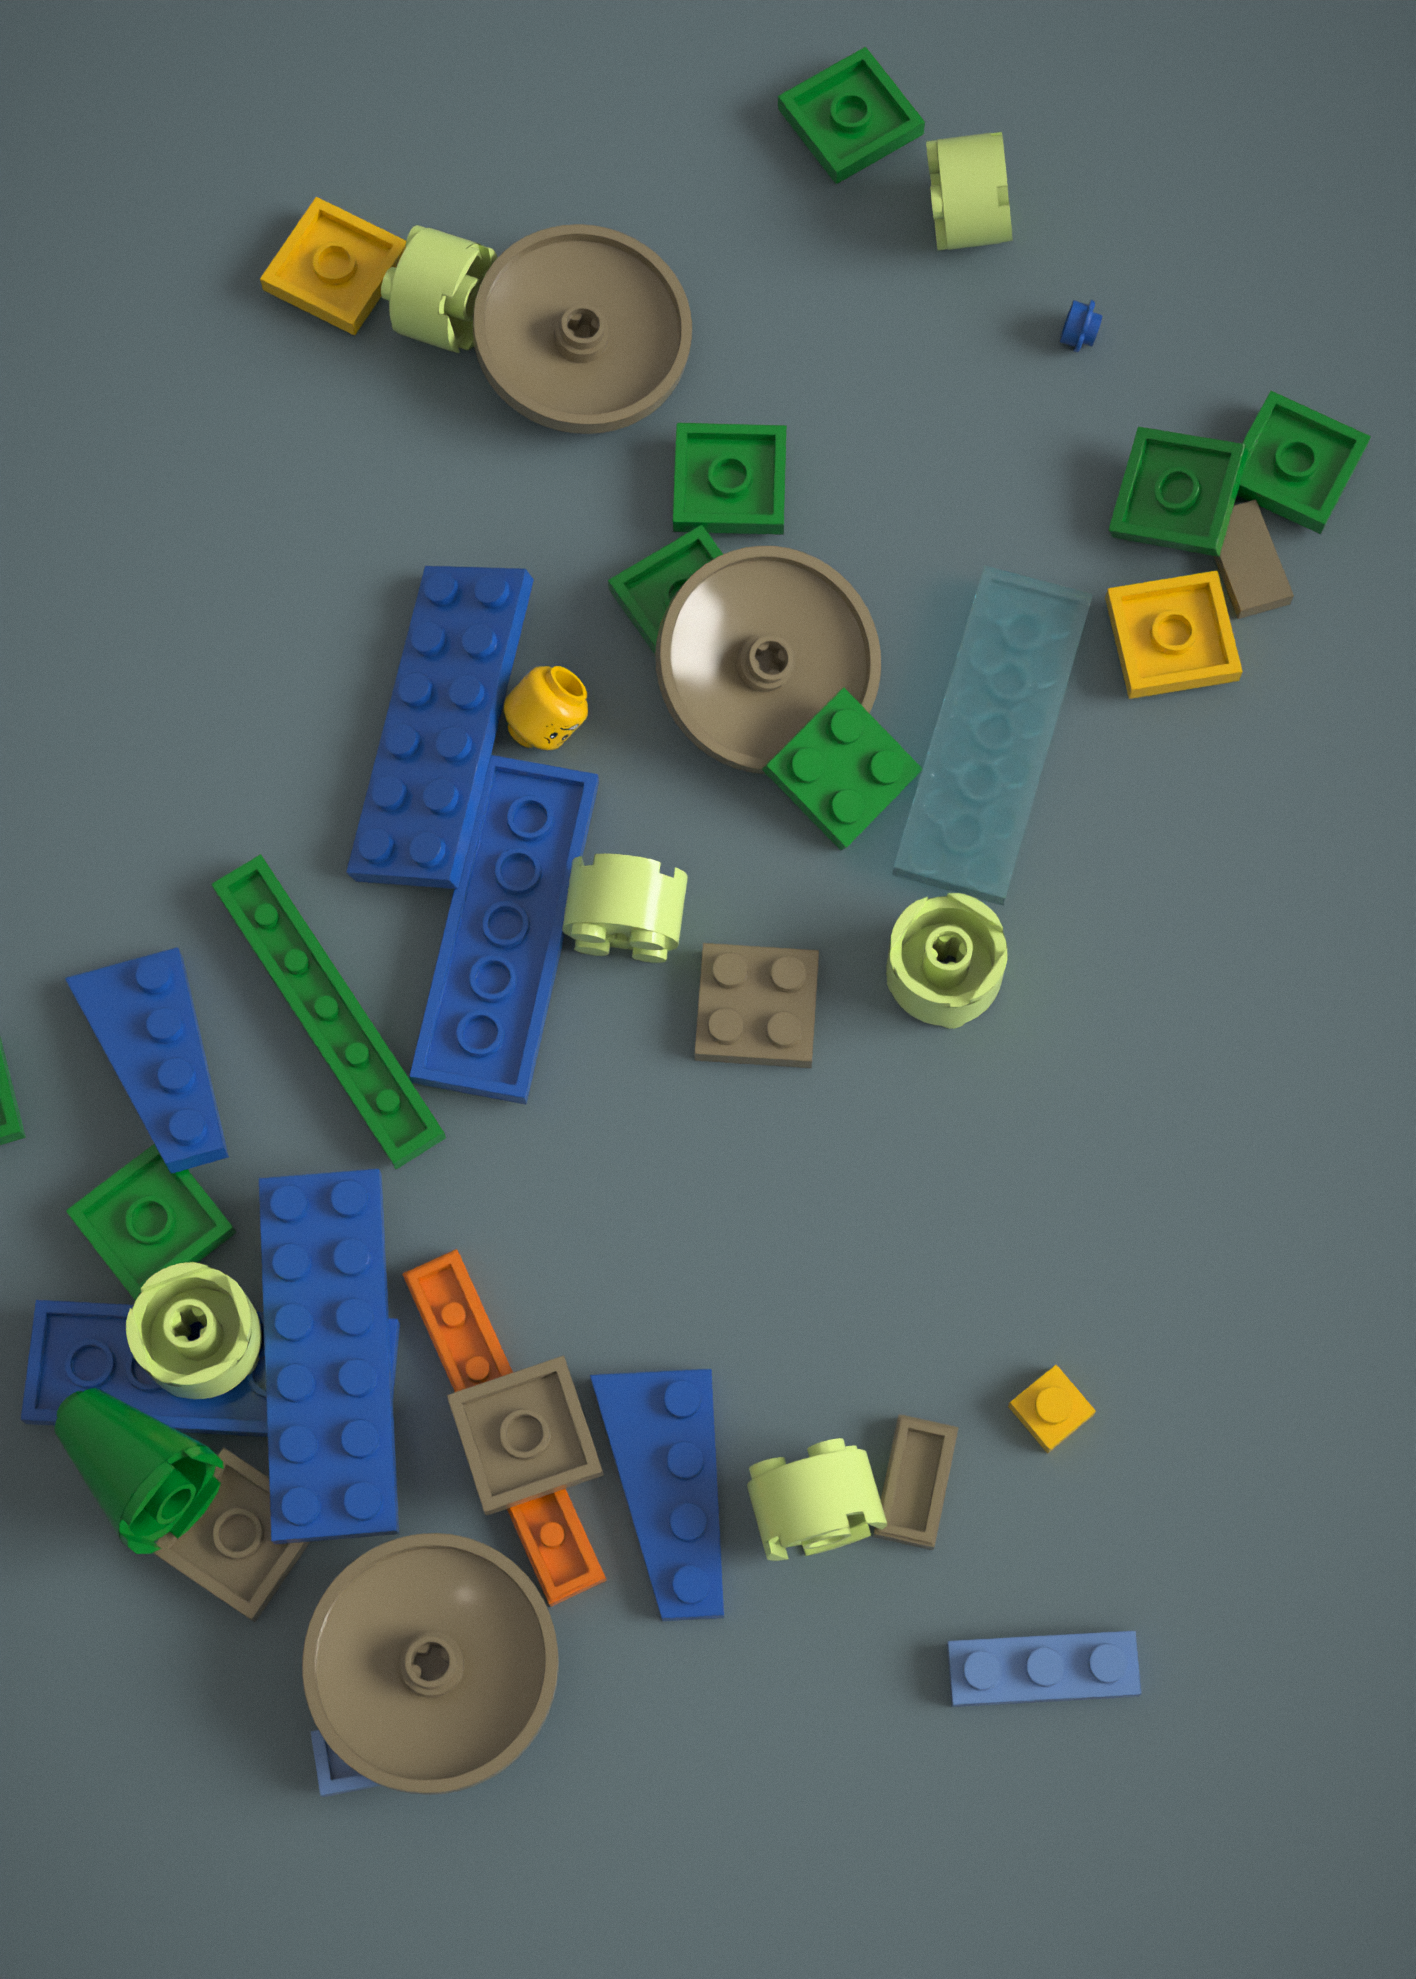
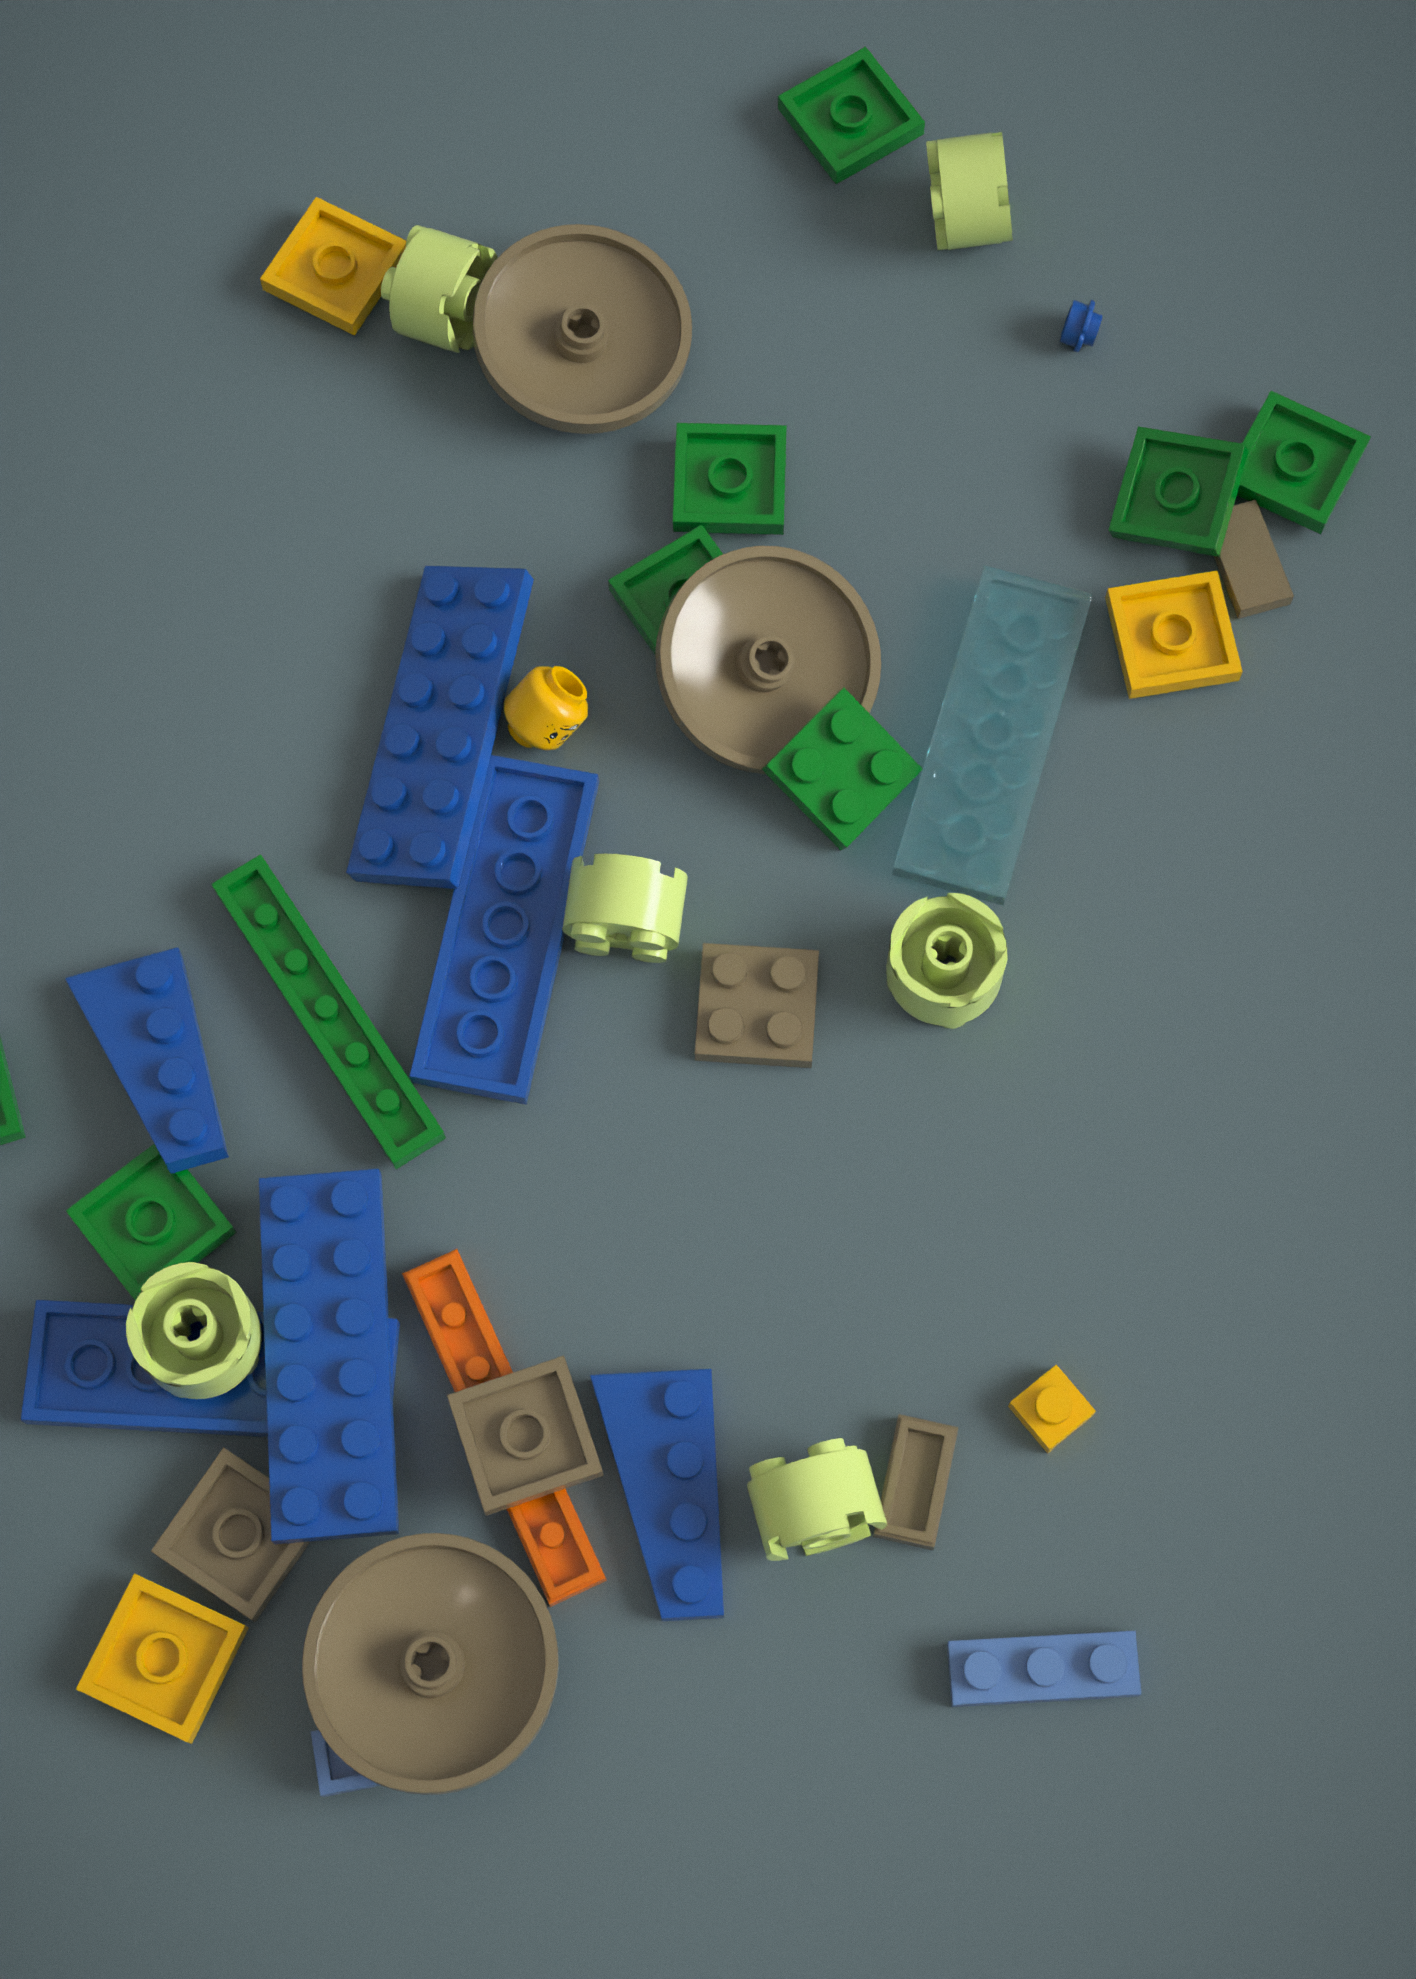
(137, 1467): green cone -> none
(162, 1658): none -> yellow plate

